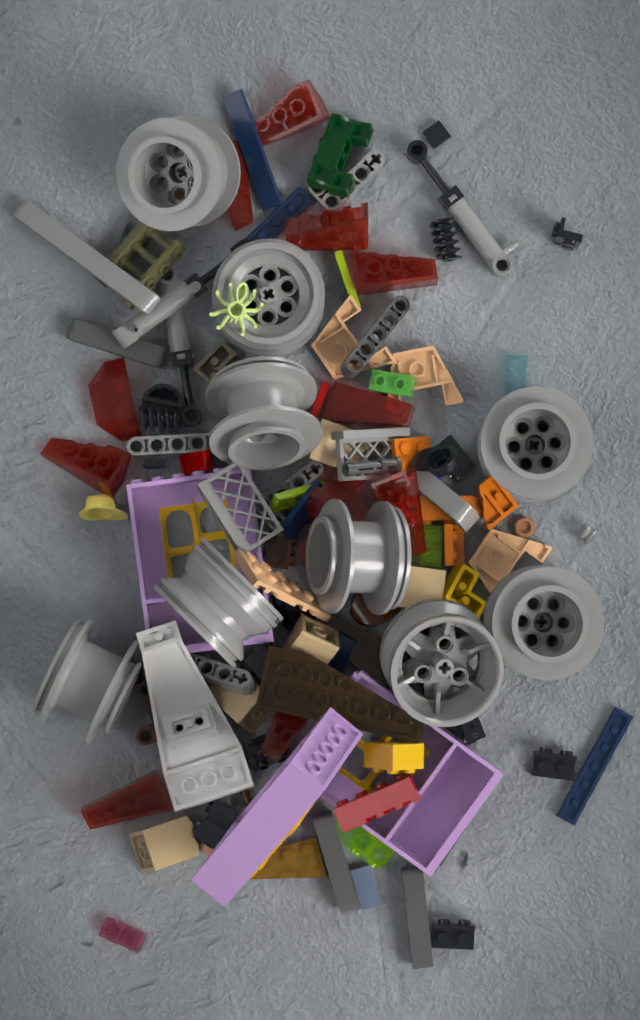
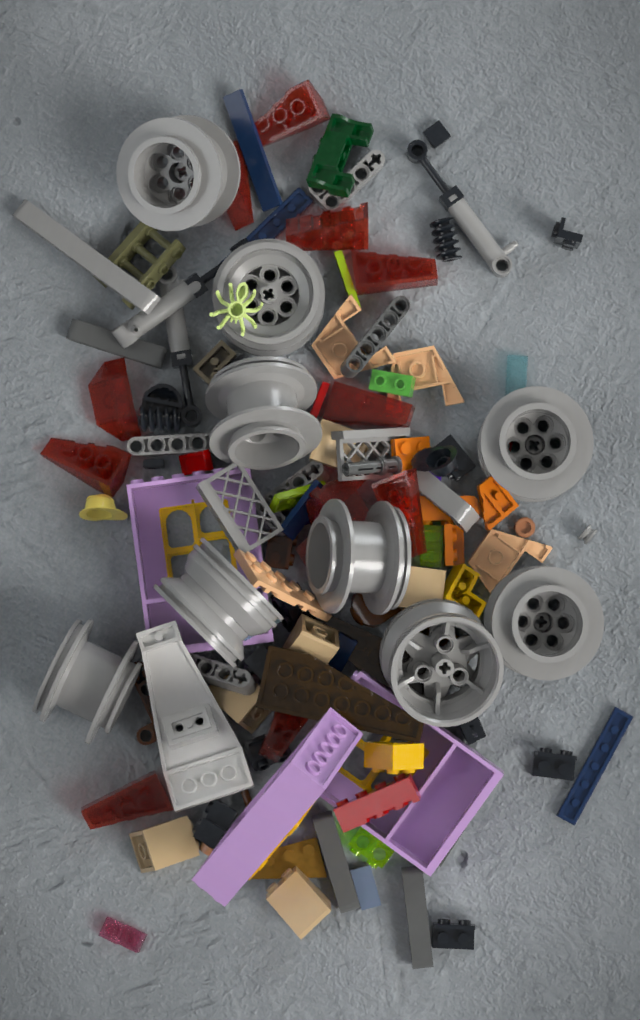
(298, 901): none -> tan slope

